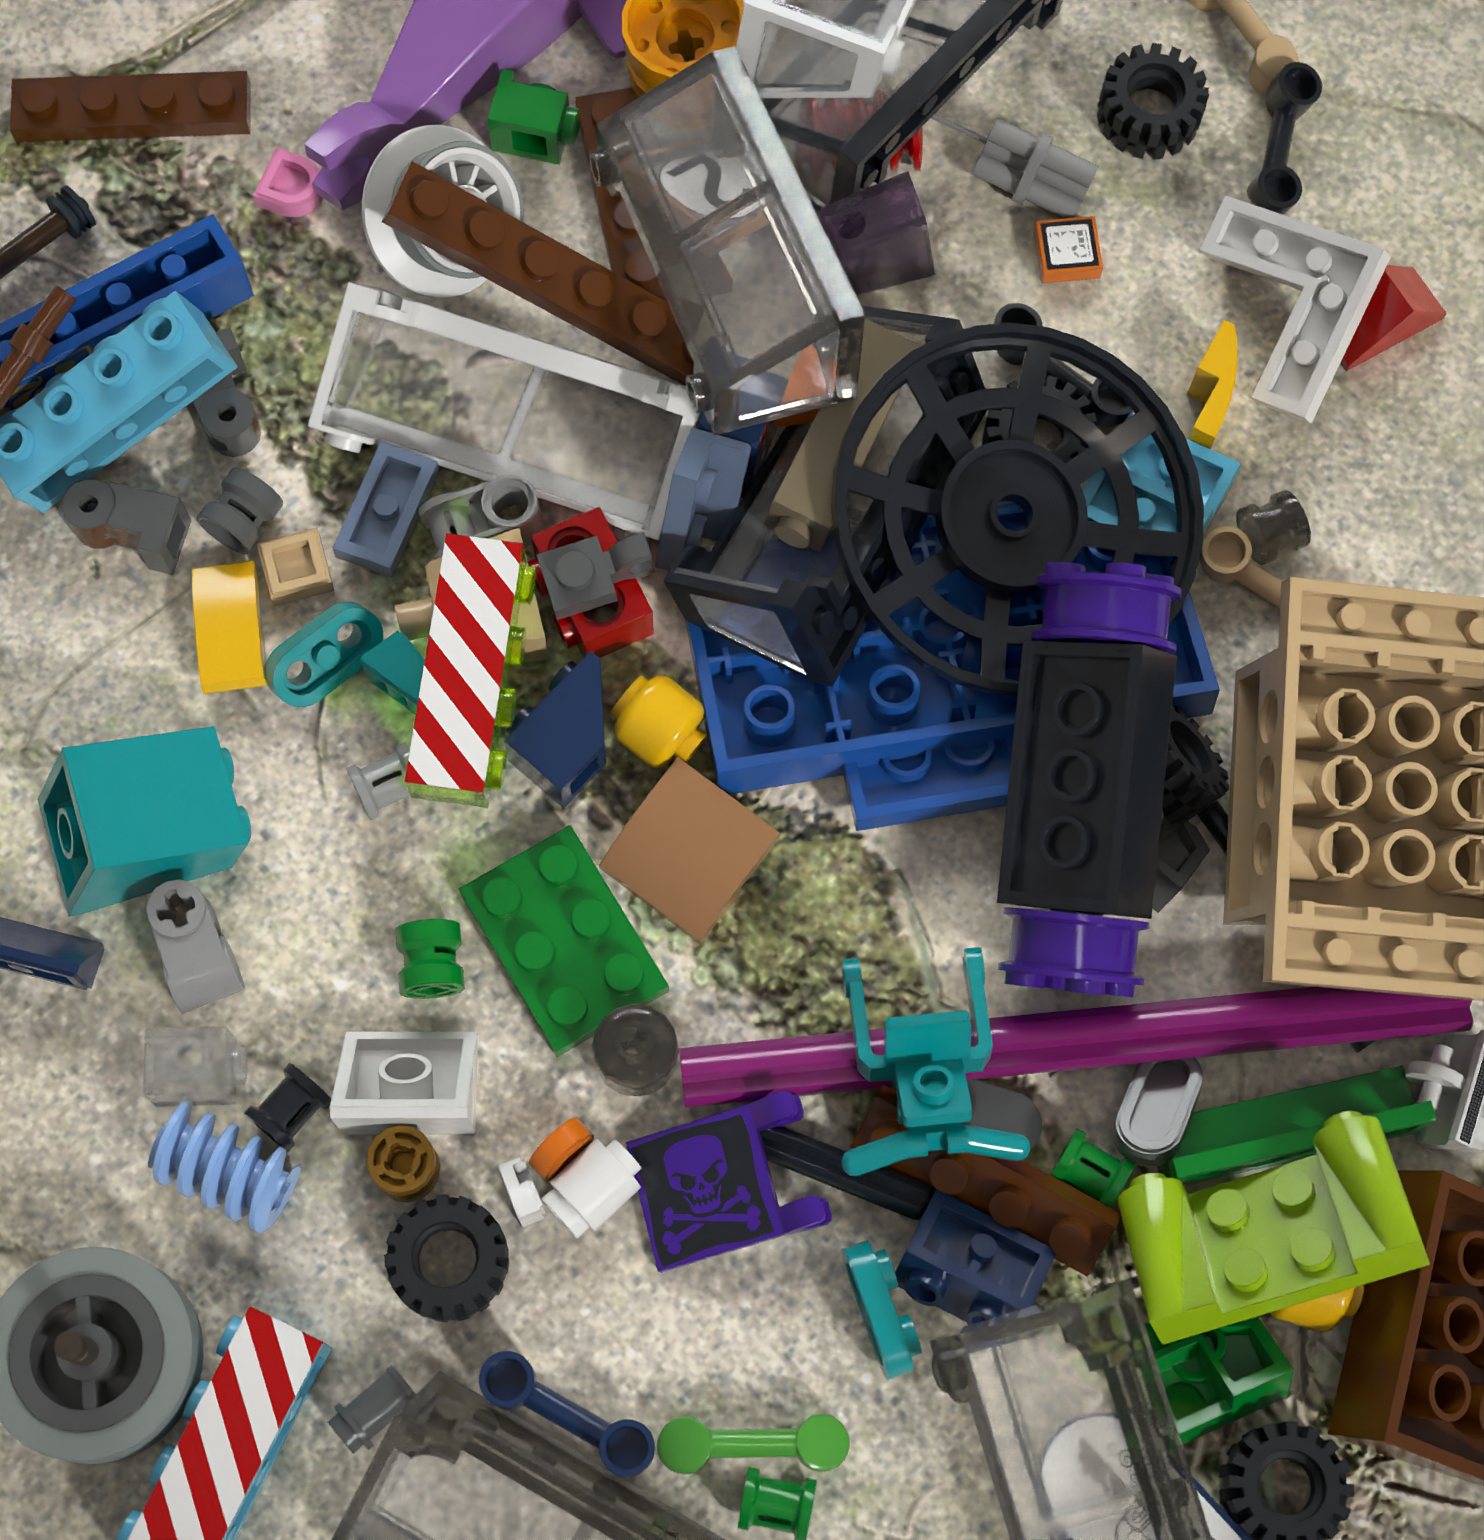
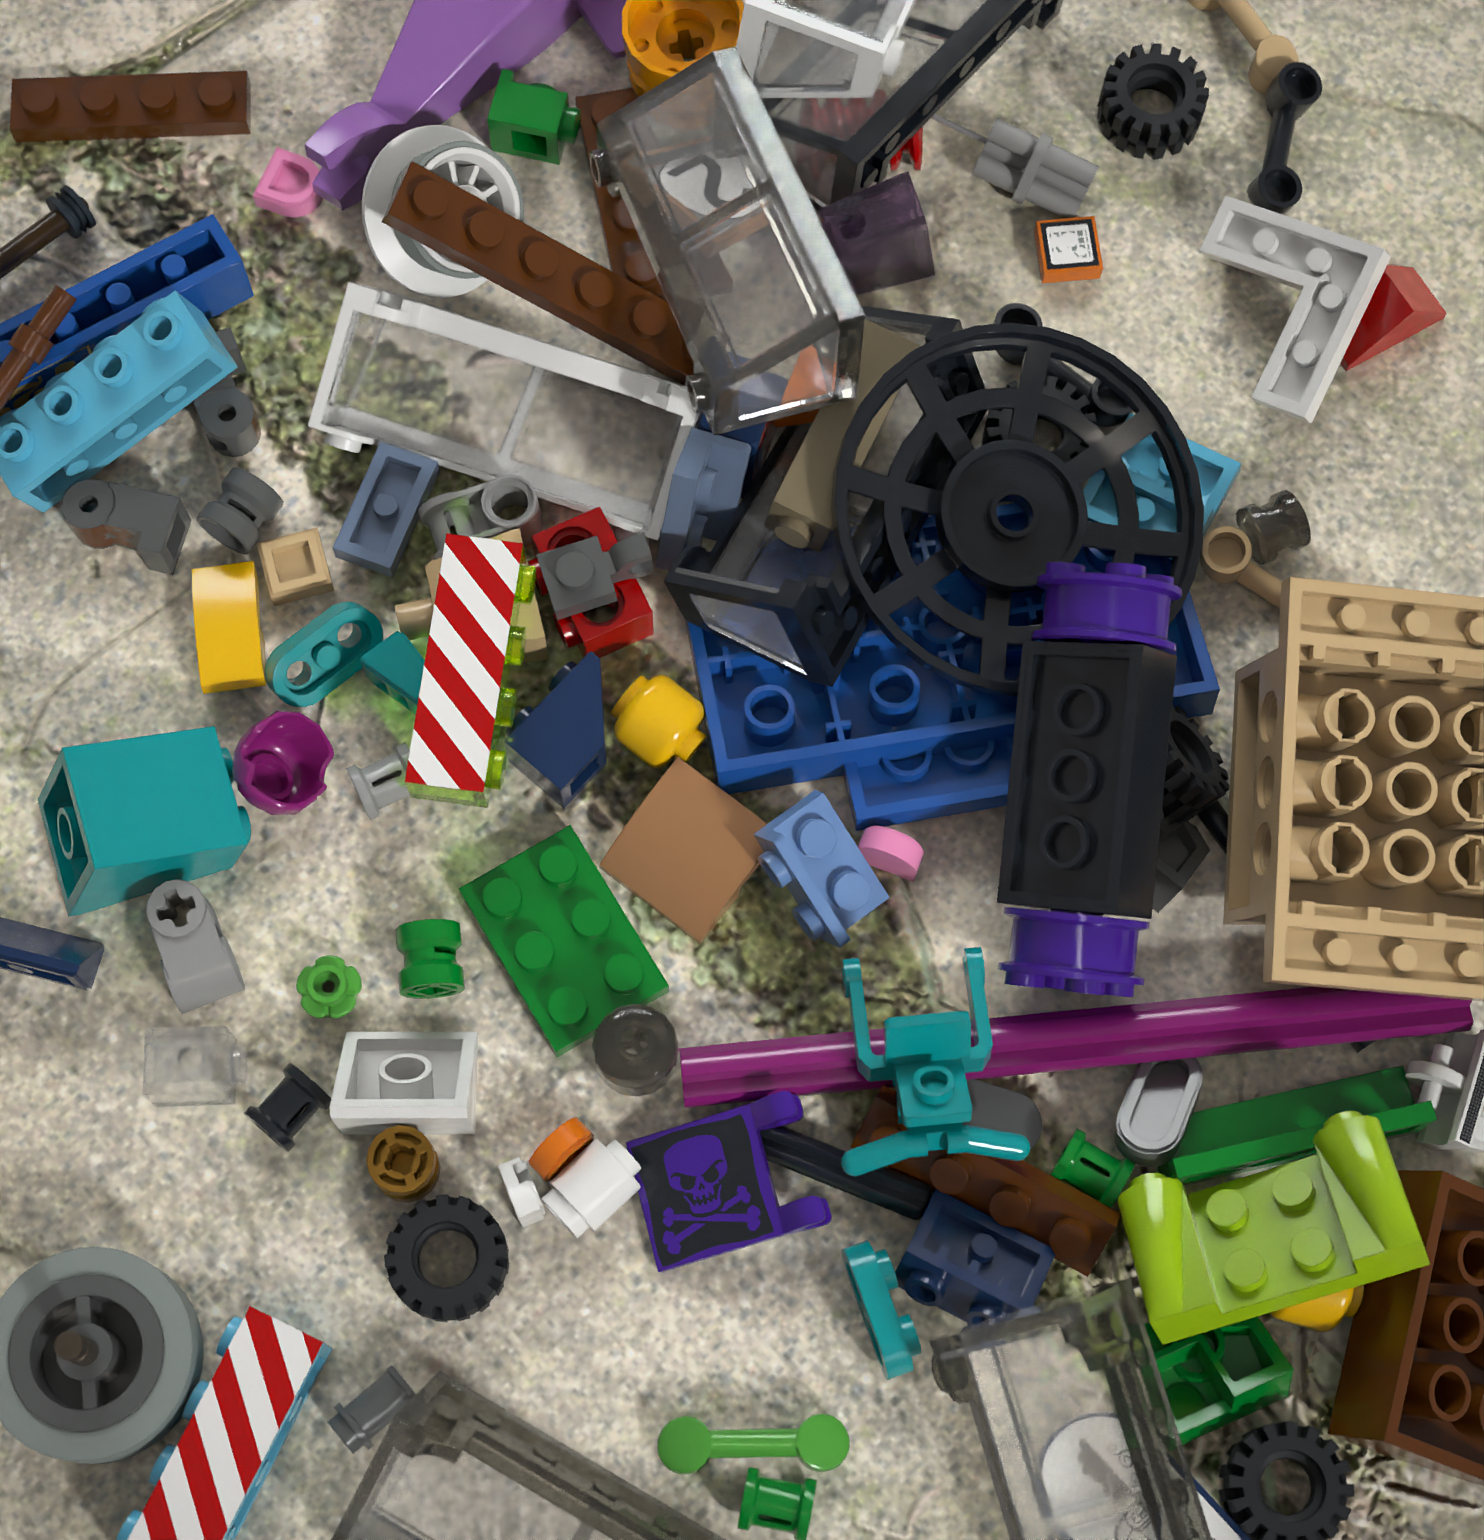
(222, 1169): light blue piece -> none
(282, 763): none -> magenta hair
(332, 1004): none -> bright green plate
(511, 1383): dark blue bar -> none
(821, 869): none -> medium blue bracket
(891, 851): none -> bright pink tile
(1215, 384): yellow slope -> none

